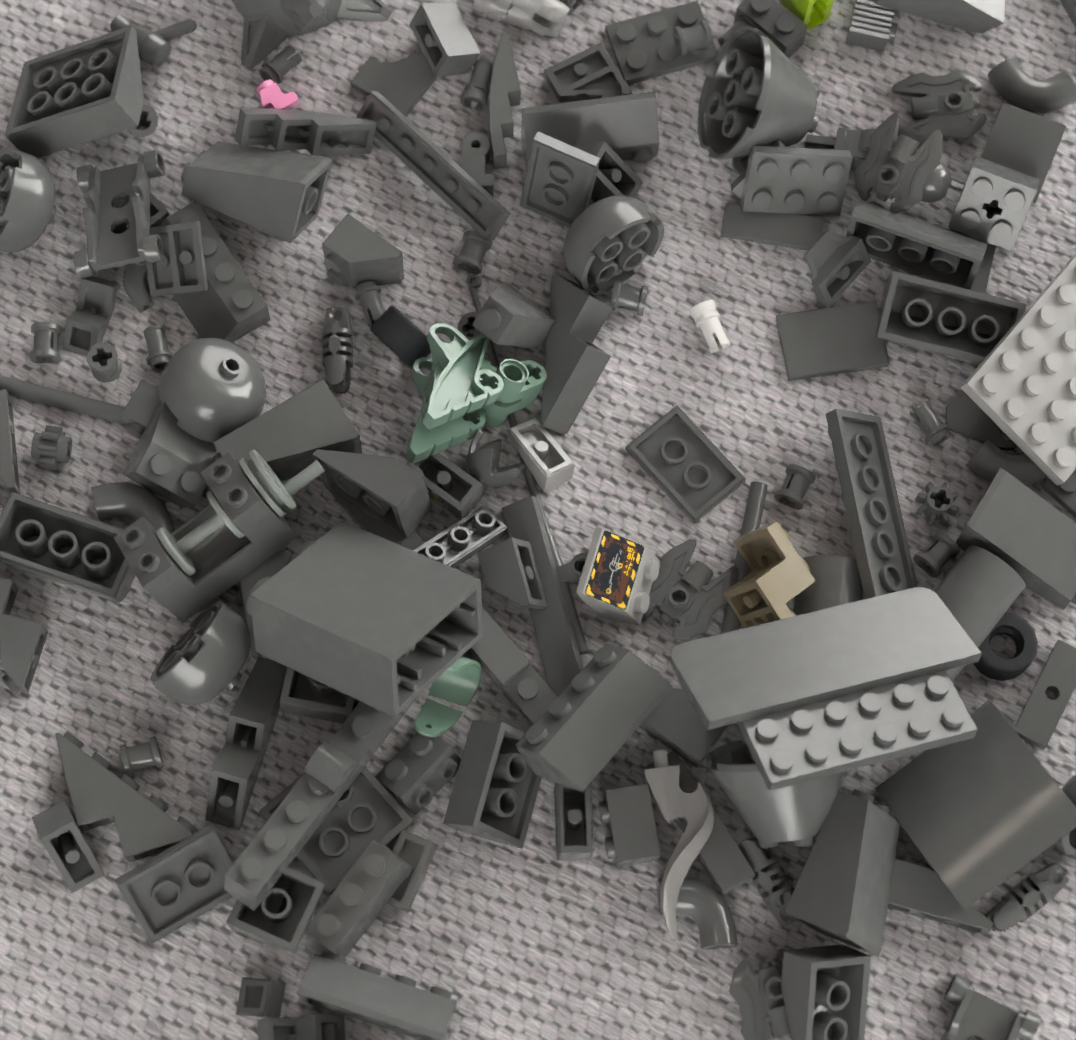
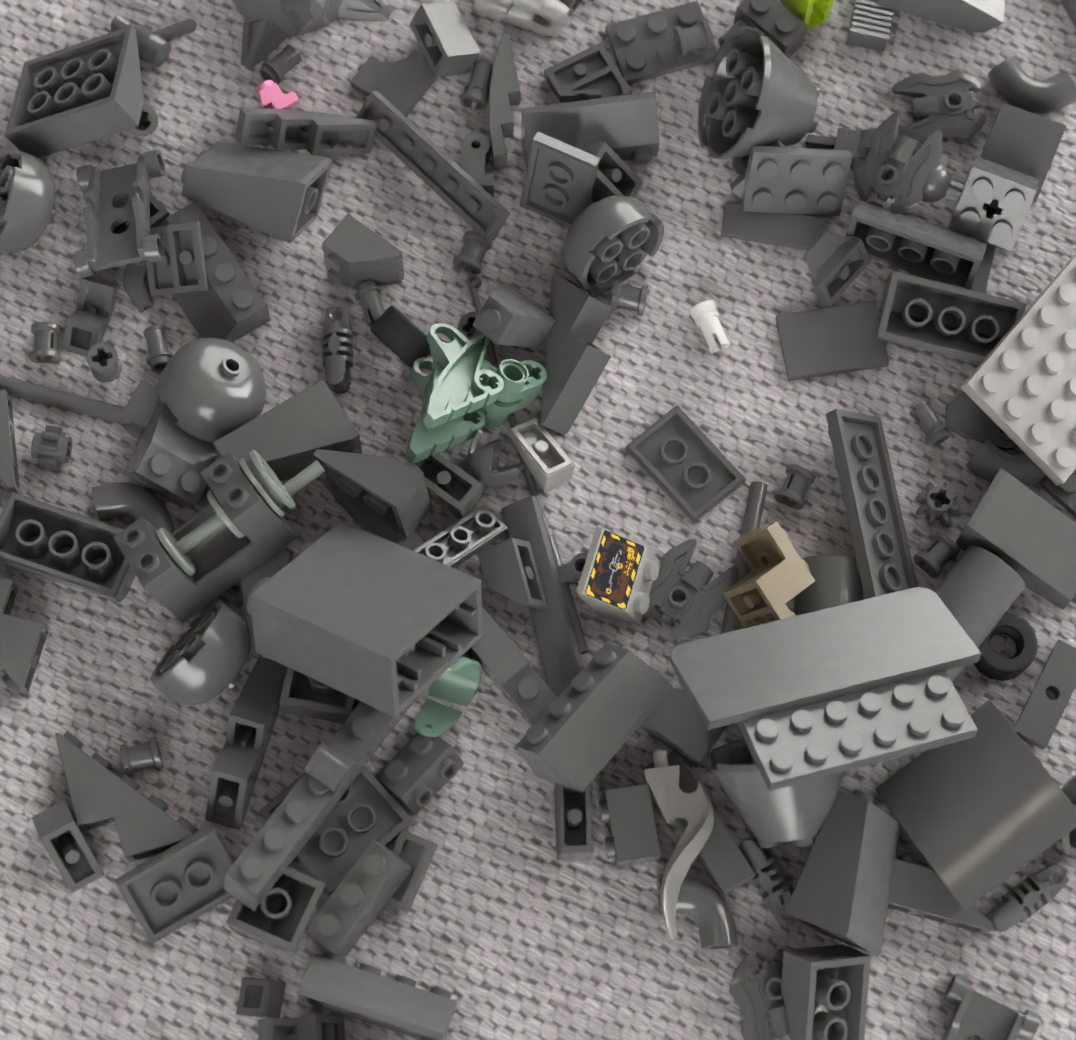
(493, 786): dark grey slope -> none

